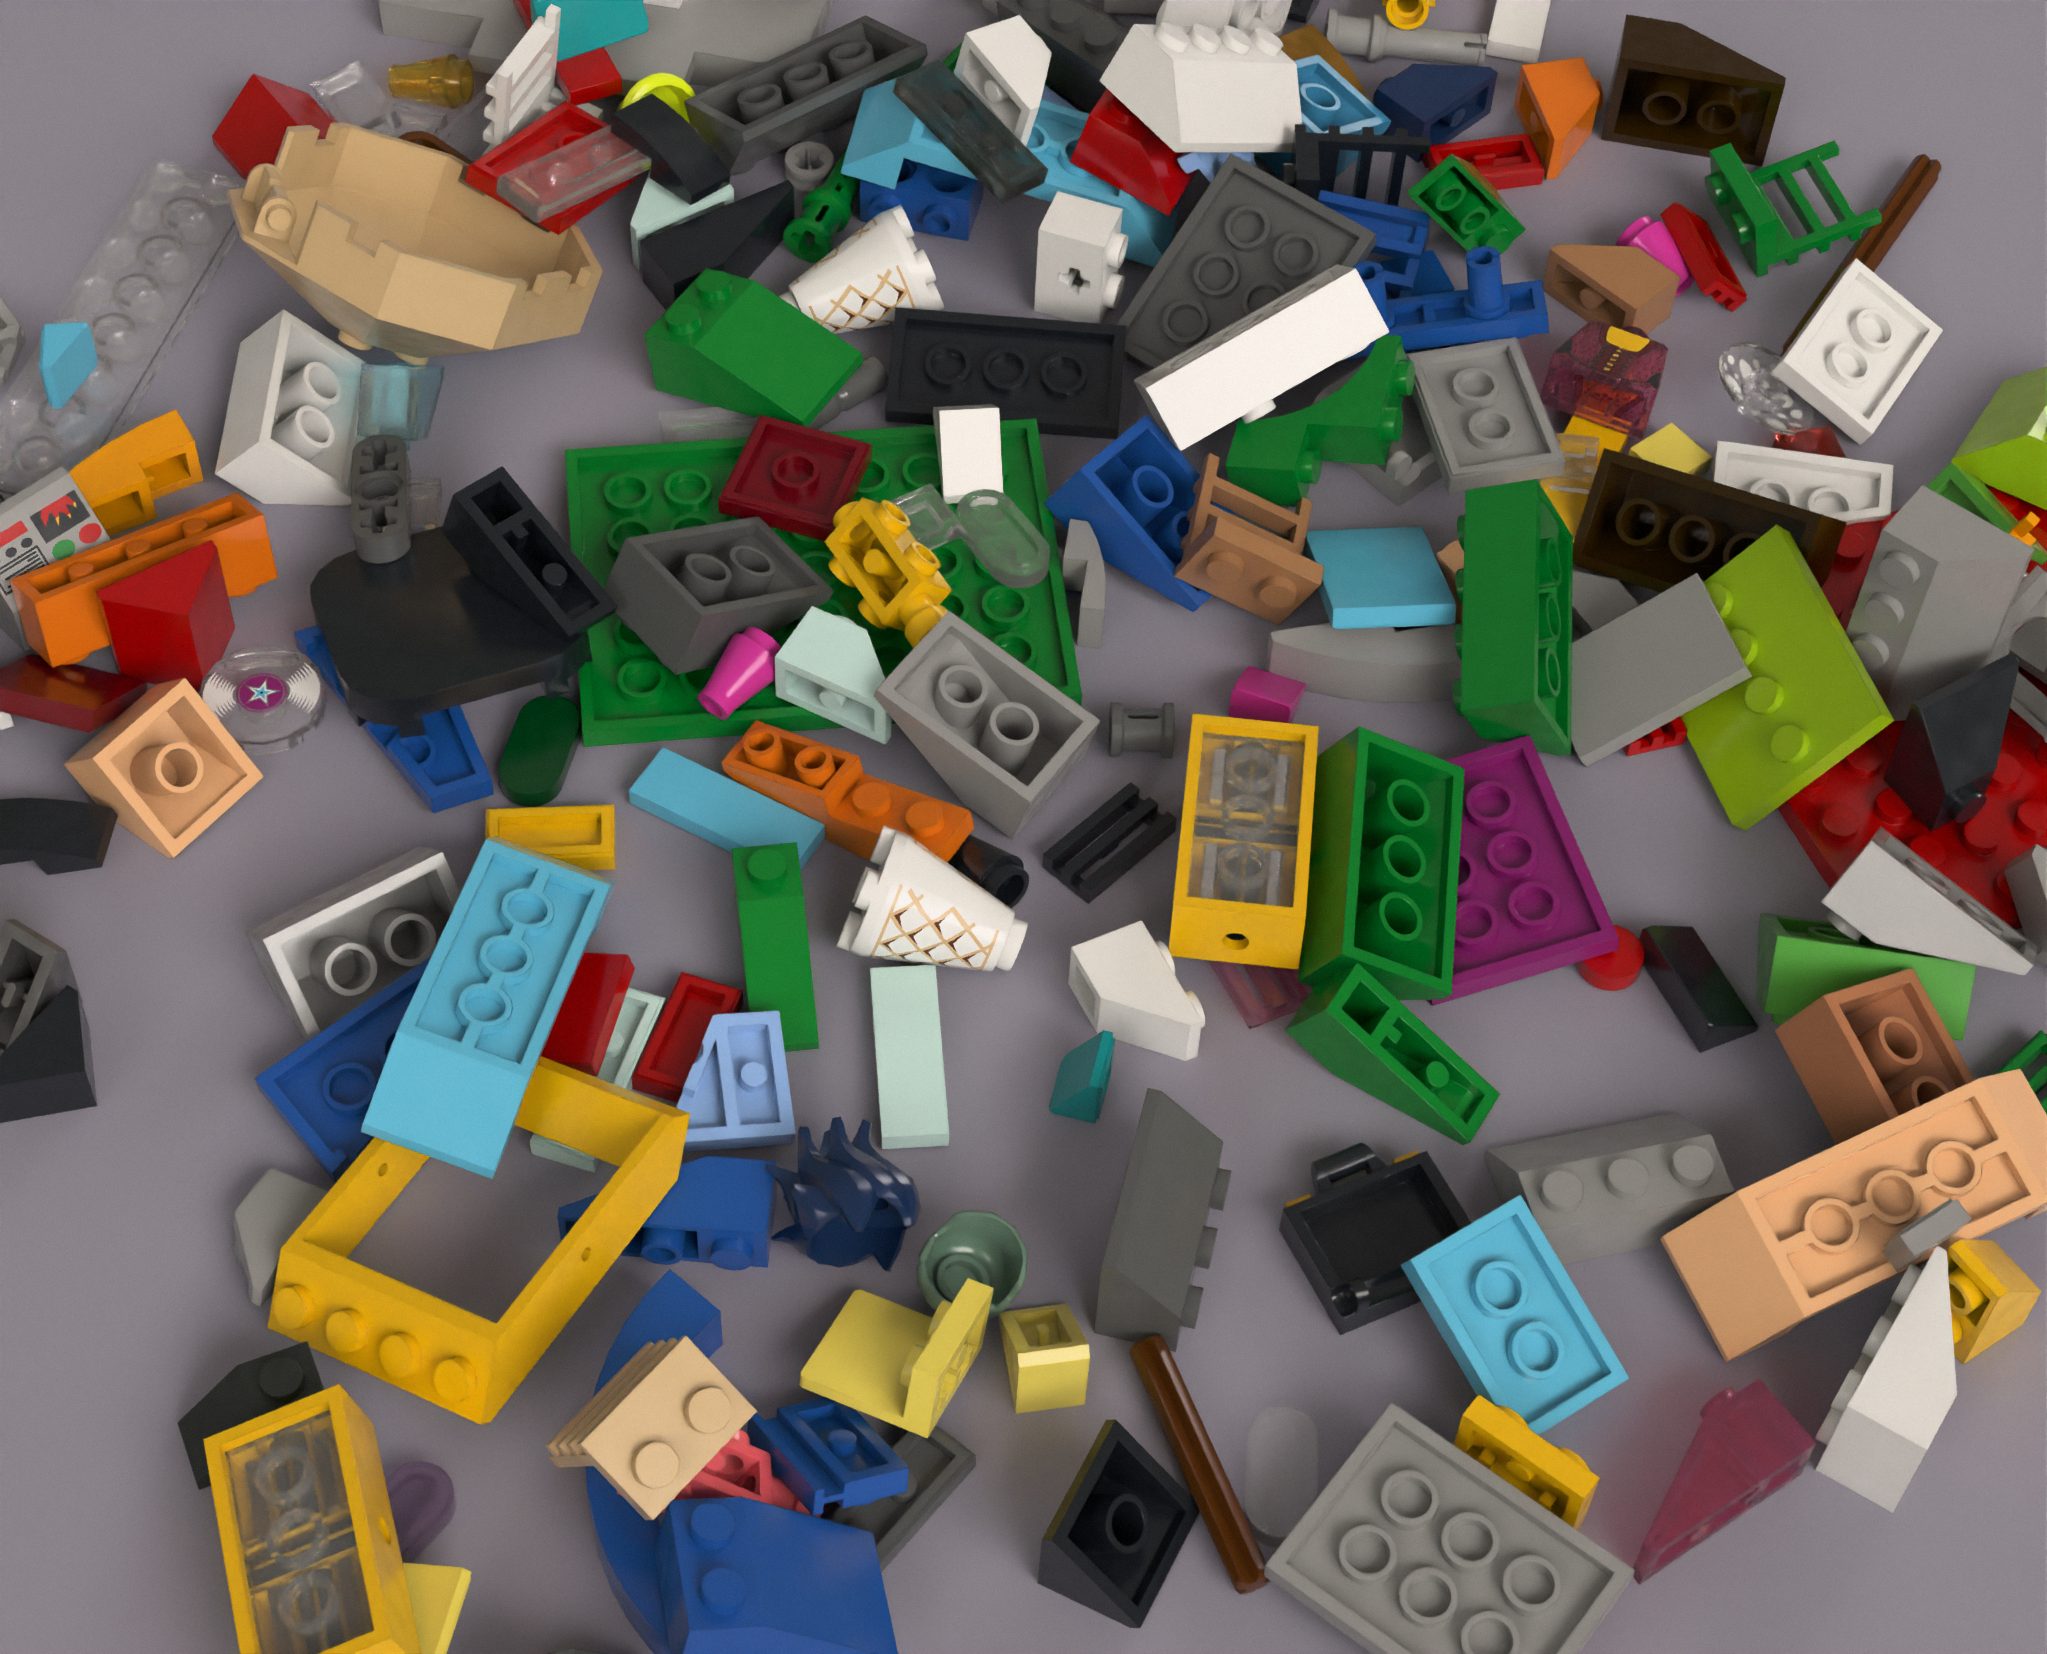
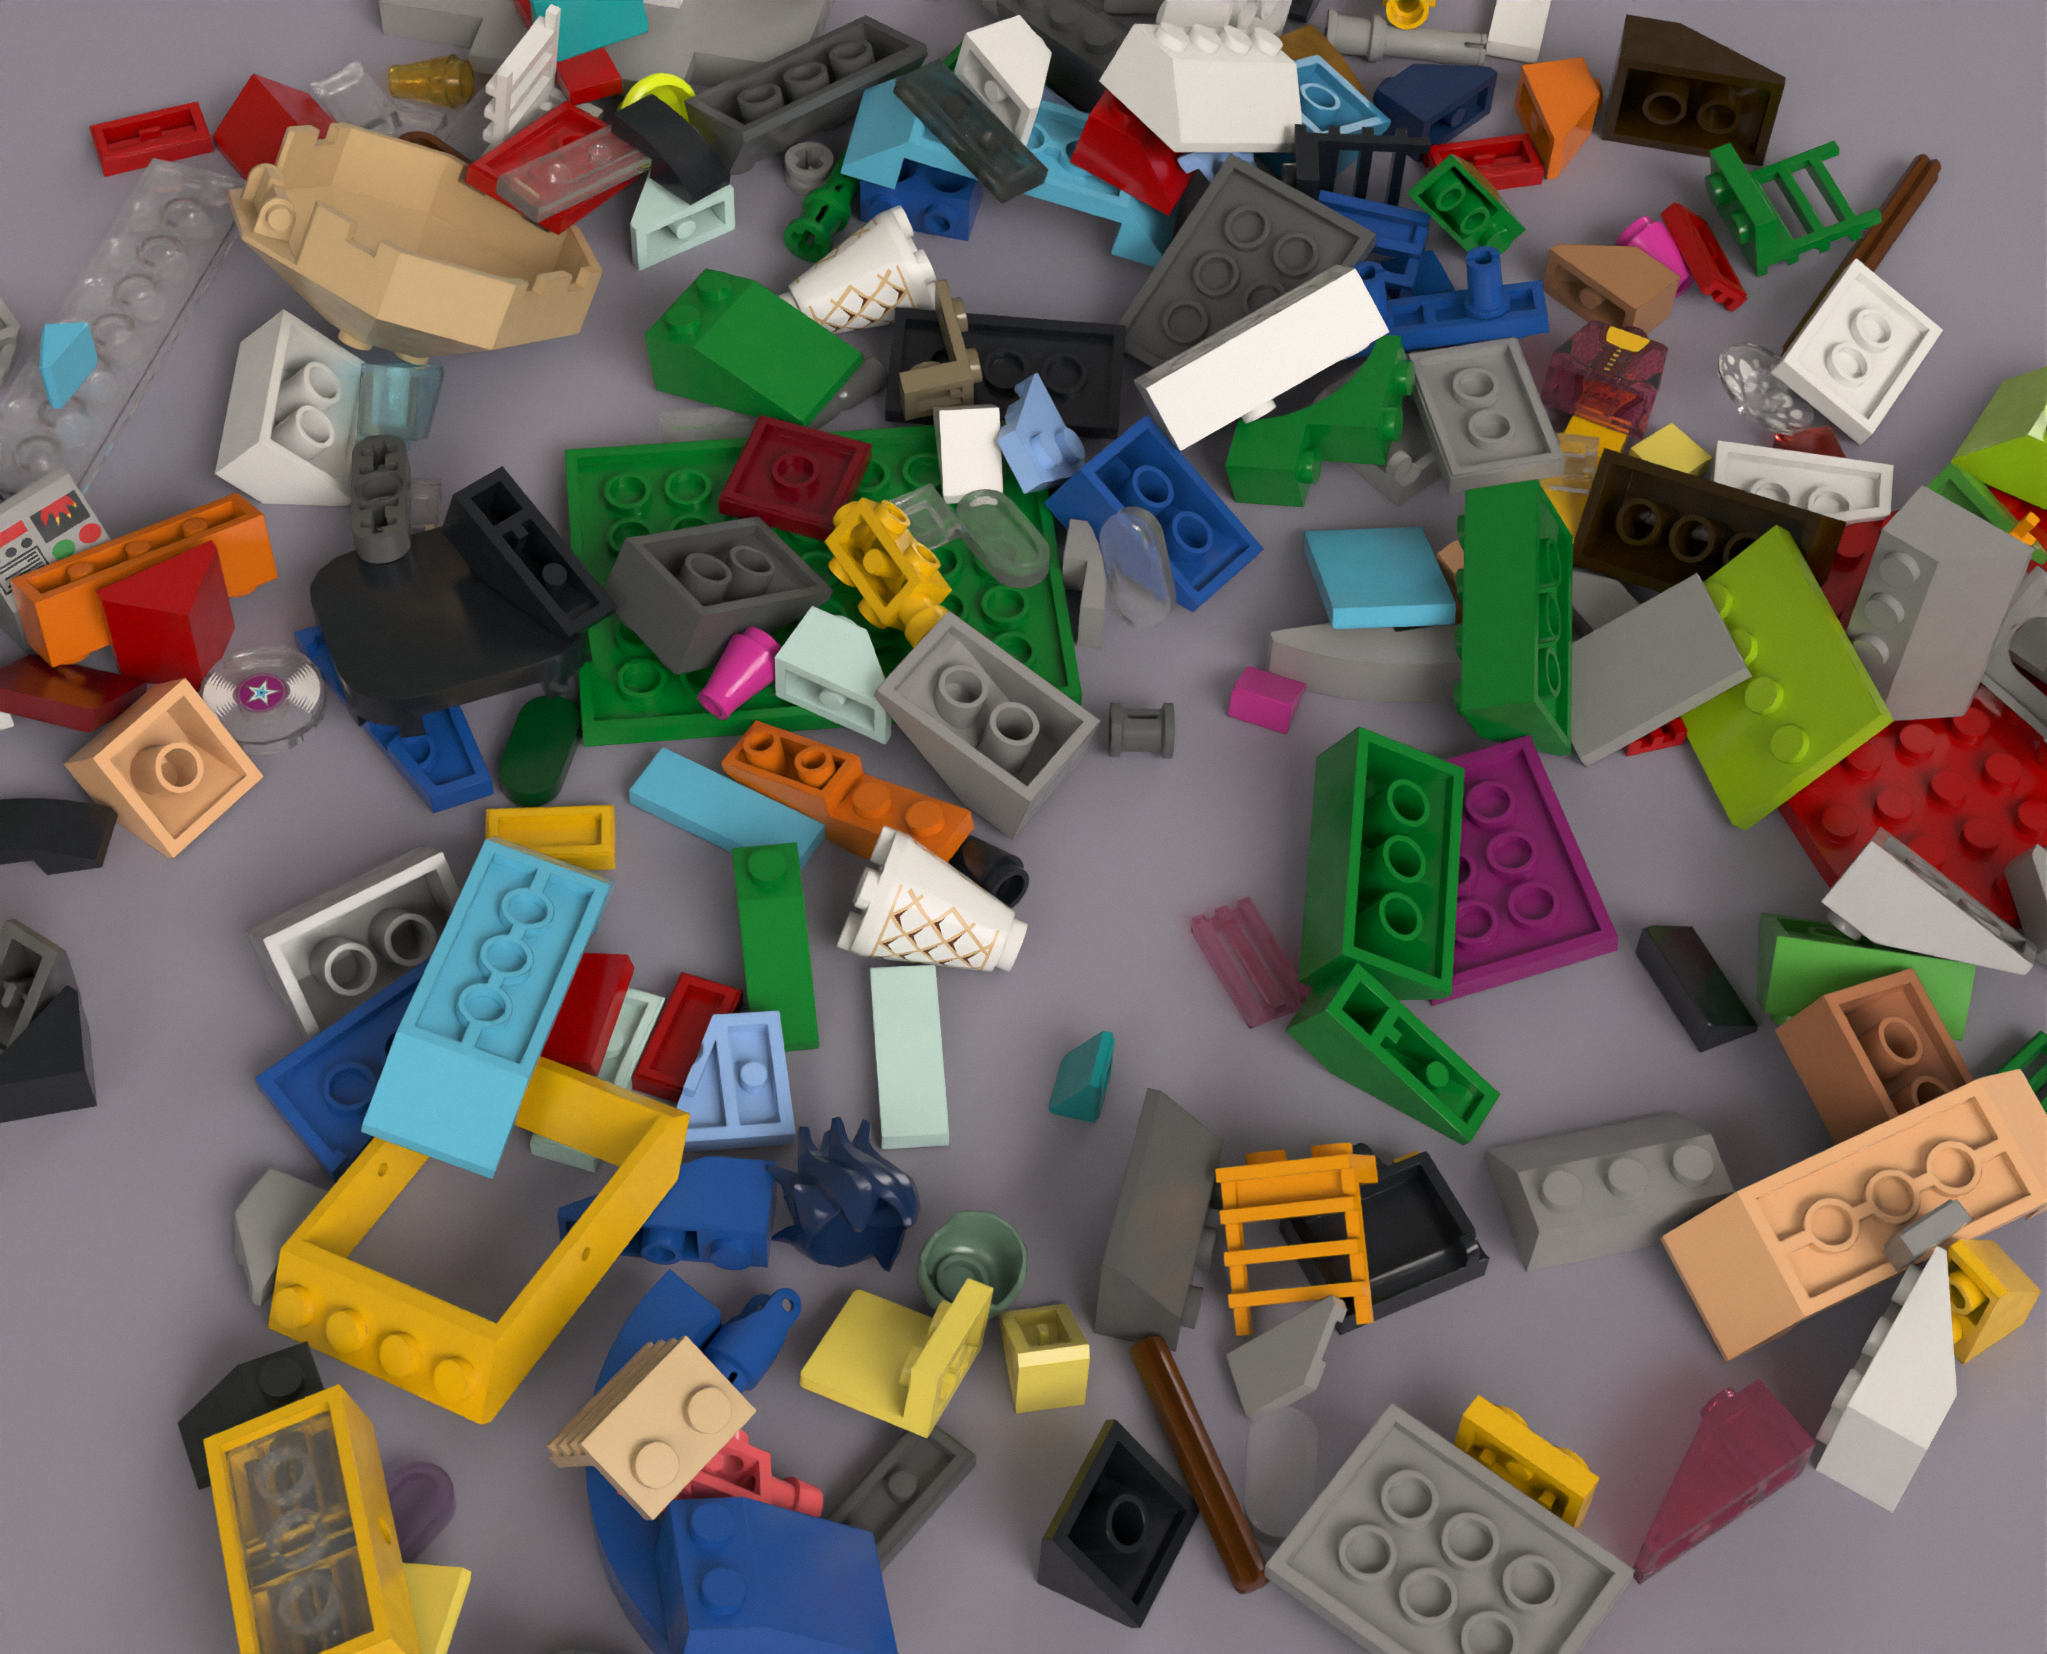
(136, 470): light orange slope -> none
(159, 134): none -> red tile
(725, 240): black slope -> none
(752, 1340): none -> blue piece
(828, 1454): blue plate -> none
(948, 383): none -> dark tan bracket
(1037, 441): none -> light blue wing
(1079, 259): white brick -> none
(1096, 824): black tile -> none
(1133, 991): white slope -> none
(1137, 567): none -> clear tile
(1242, 559): medium nougat plate -> none
(1245, 842): brick -> none
(1284, 1189): none -> light orange plate
(1286, 1359): none -> light grey tile
(1515, 1317): medium azure plate -> none
(1618, 968): red tile -> none
(1953, 745): black slope -> none

